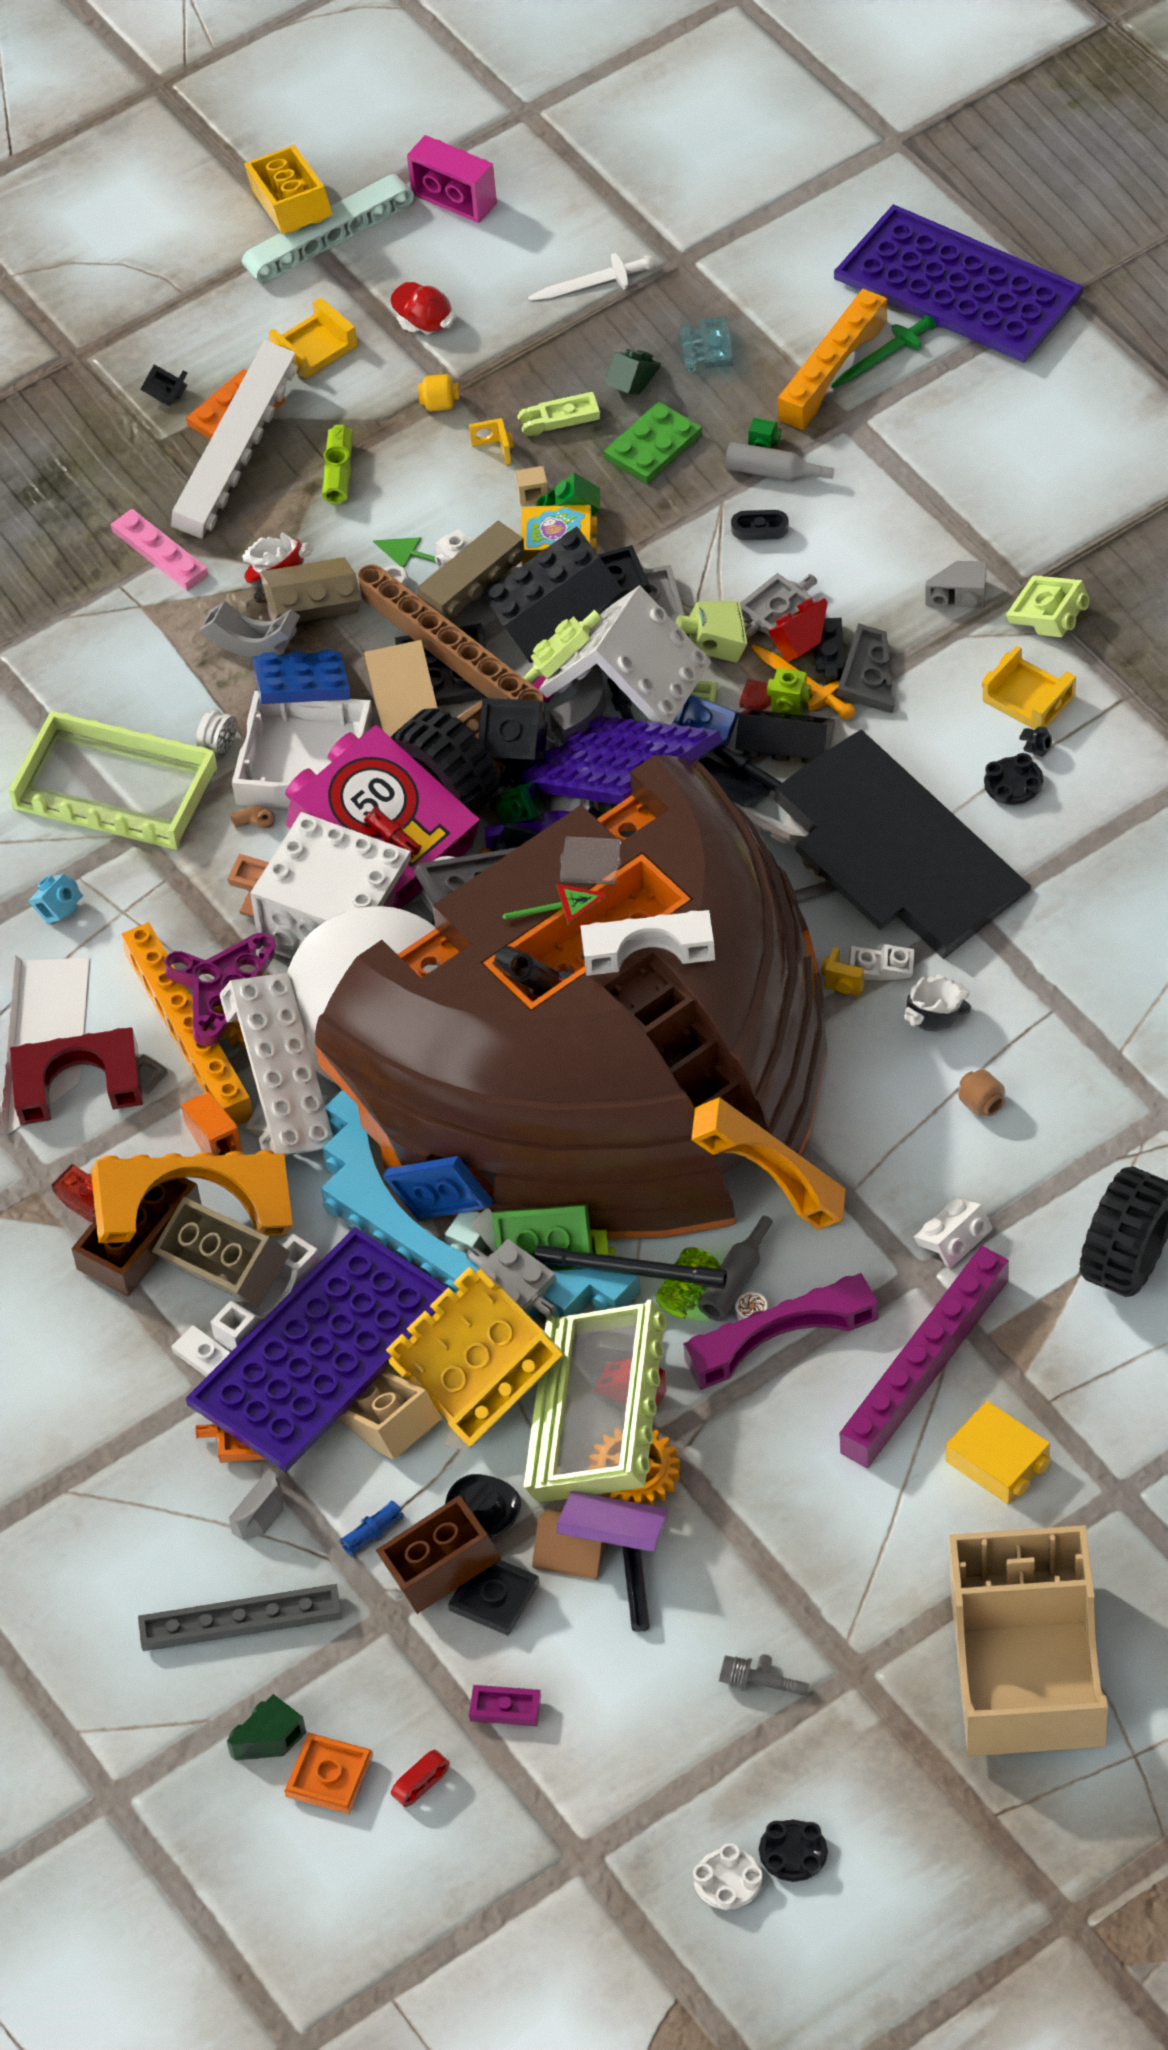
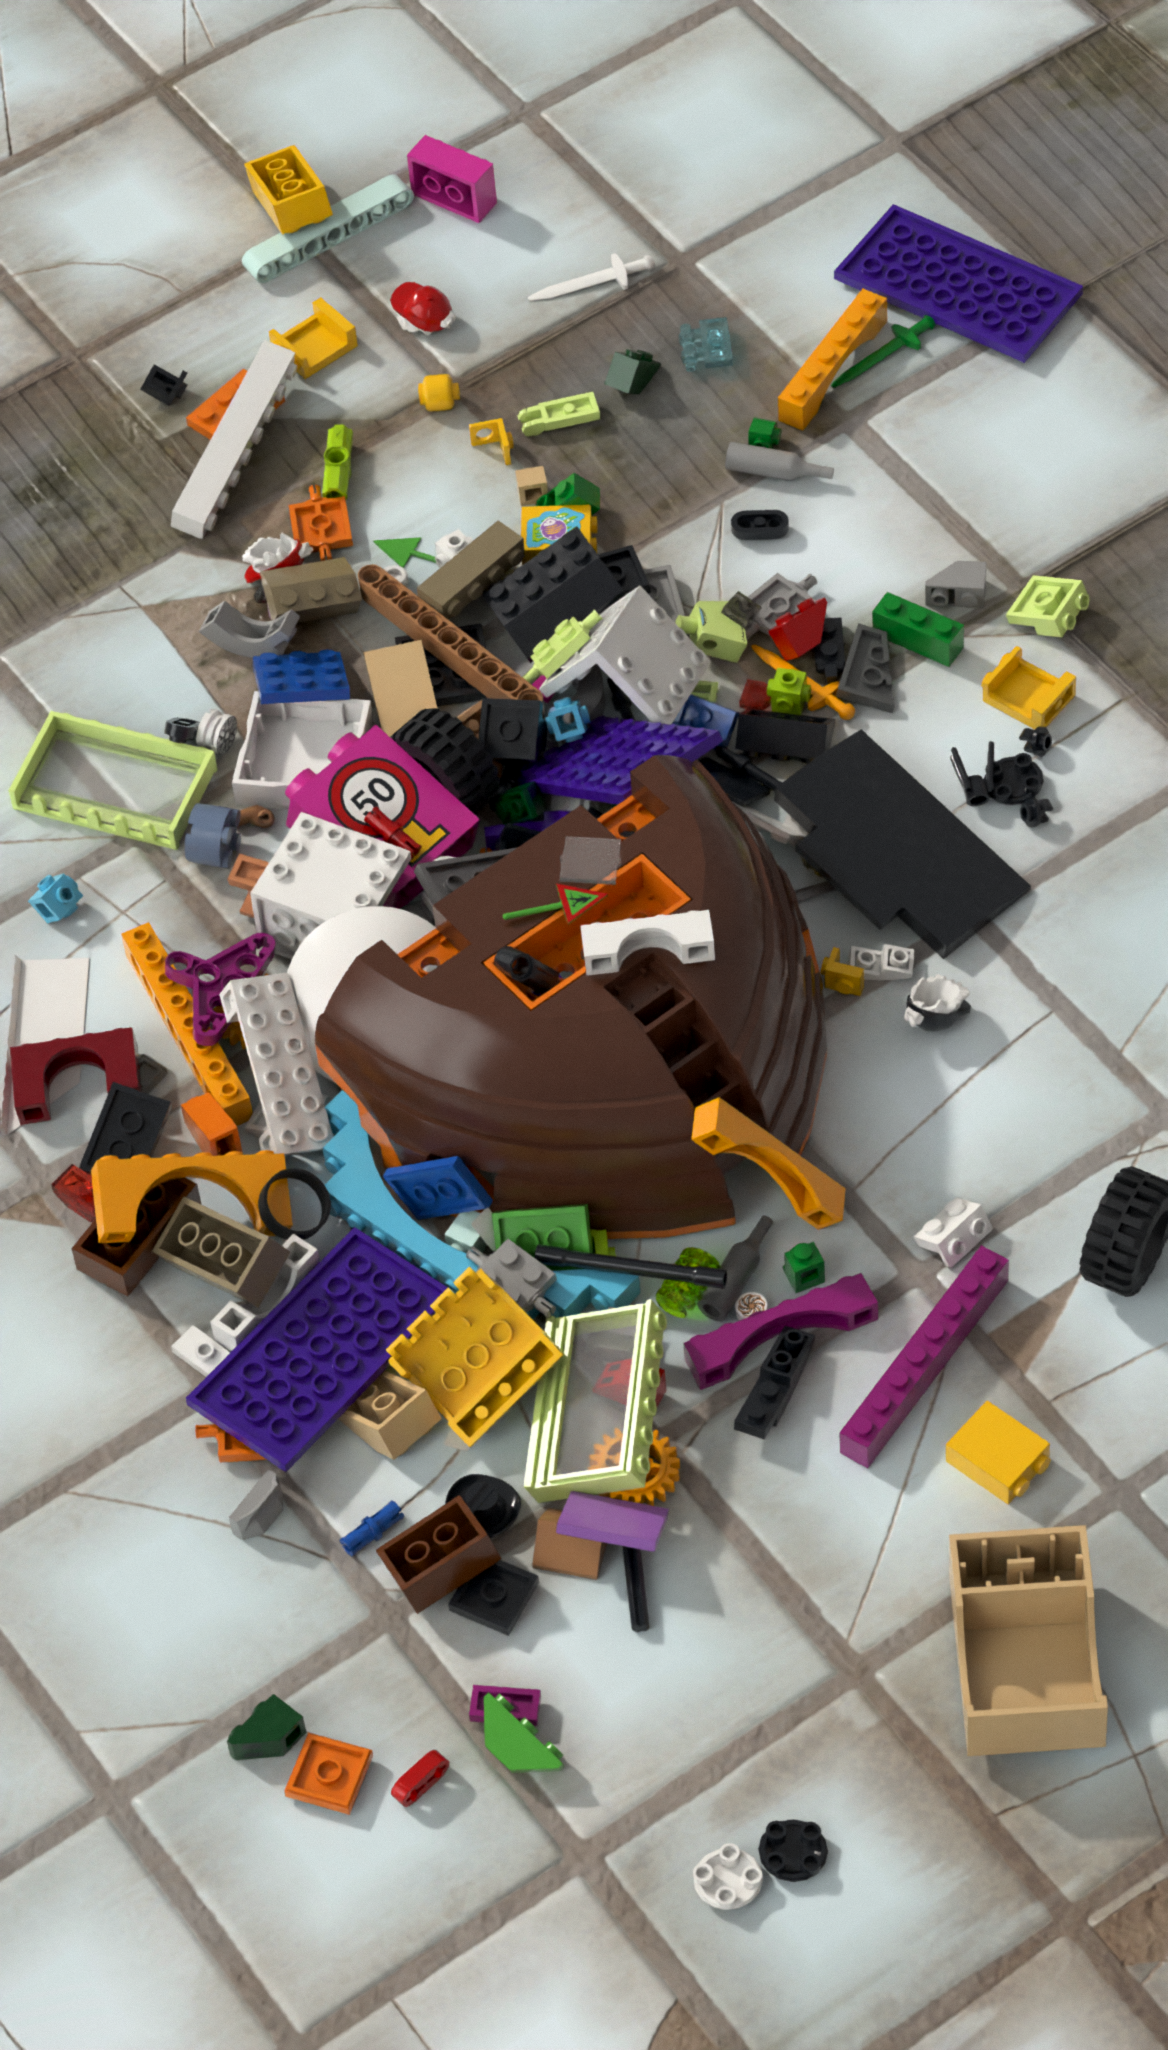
(126, 1126): none -> black plate
(159, 549): bright pink plate -> none
(181, 729): none -> black plate
(212, 835): none -> sand blue brick
(239, 1617): dark grey plate -> none
(311, 1180): none -> black tyre
(321, 523): none -> orange plate
(515, 1741): none -> bright green slope
(563, 729): none -> medium azure brick
(652, 442): bright green plate -> none
(737, 1673): flat silver piece -> none
(741, 609): none -> clear smoke tile
(776, 1383): none -> black slope
(800, 1260): none -> green brick
(919, 629): none -> green brick
(974, 787): none -> black plant
(981, 1093): medium nougat head -> none
(1034, 810): none -> black plate

